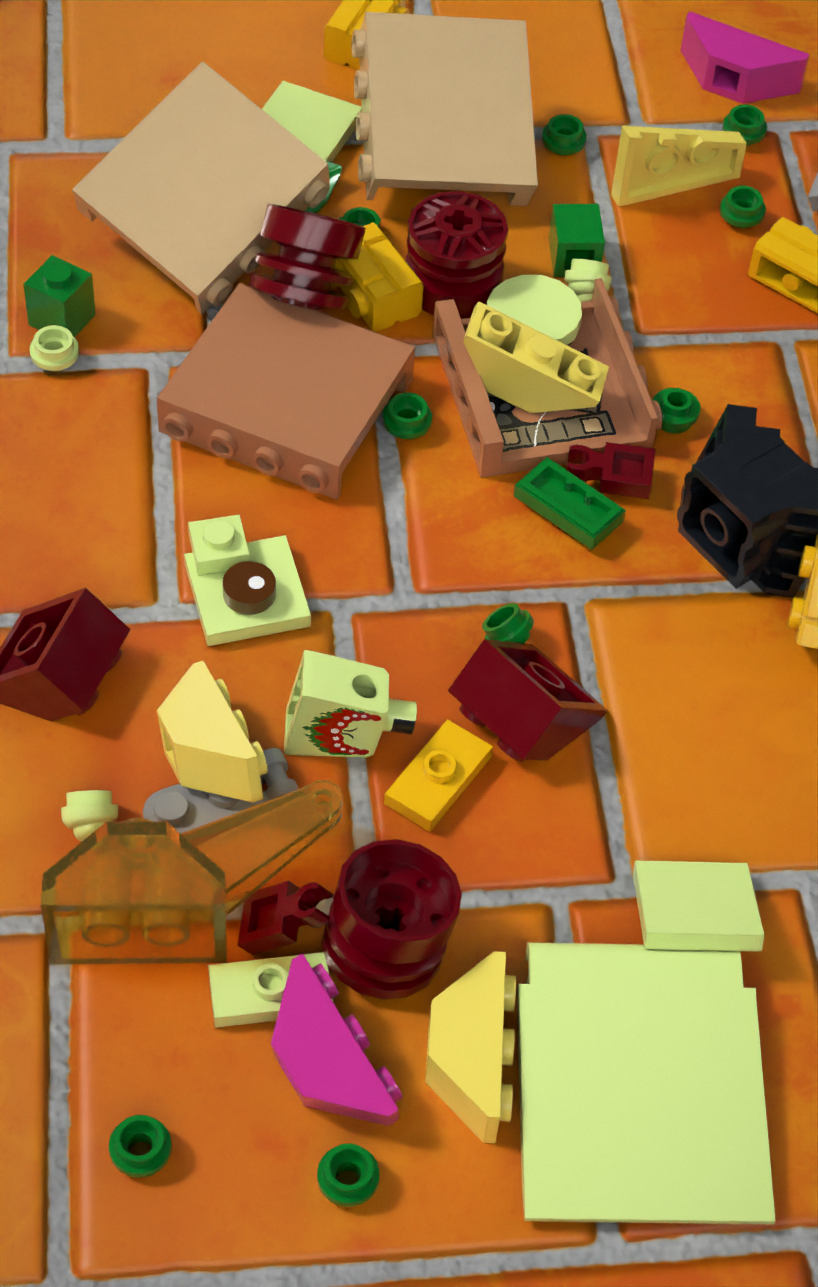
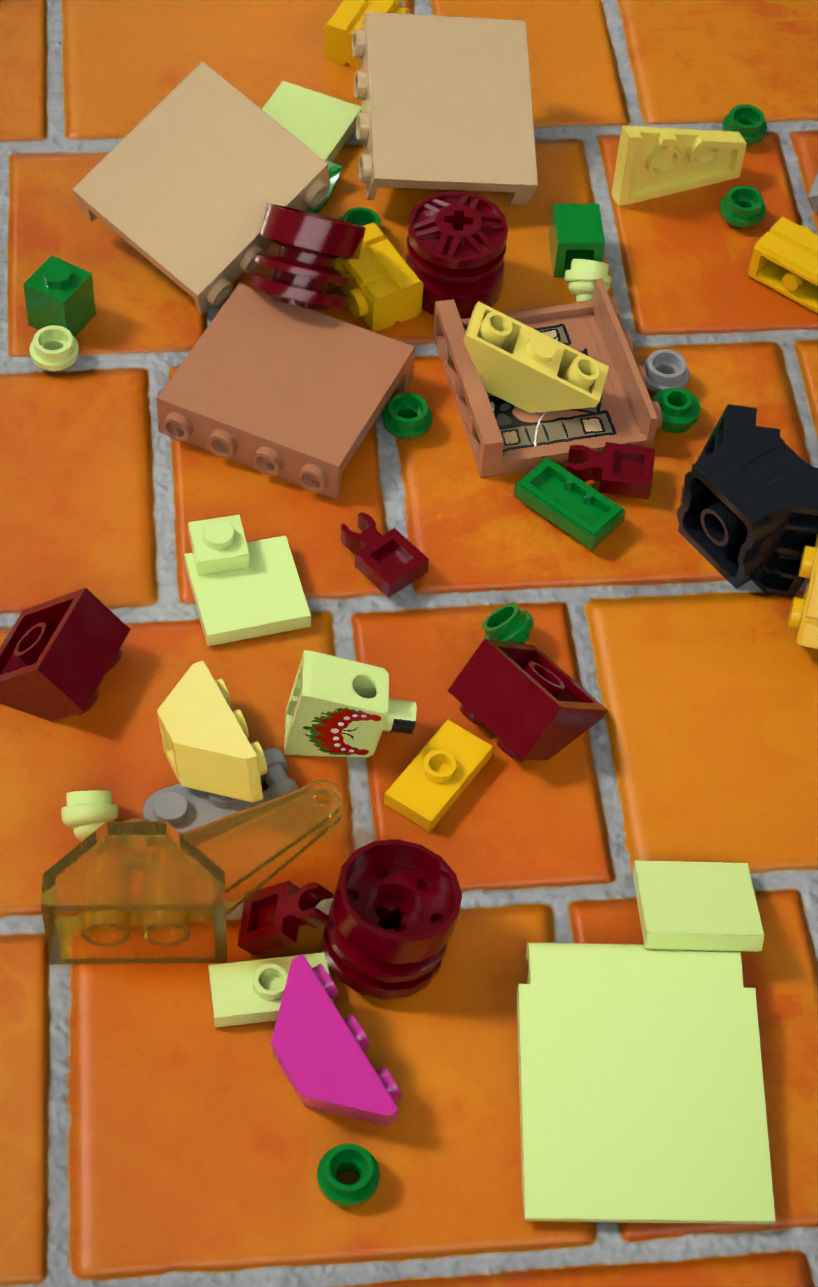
(134, 1130): green plate -> none
(249, 588): reddish brown tile -> none
(384, 559): none -> dark red plate
(471, 1046): light yellow slope -> none
(540, 304): yellowish green tile -> none
(564, 135): green plate -> none
(666, 370): none -> light grey plate
(739, 62): dark pink slope -> none

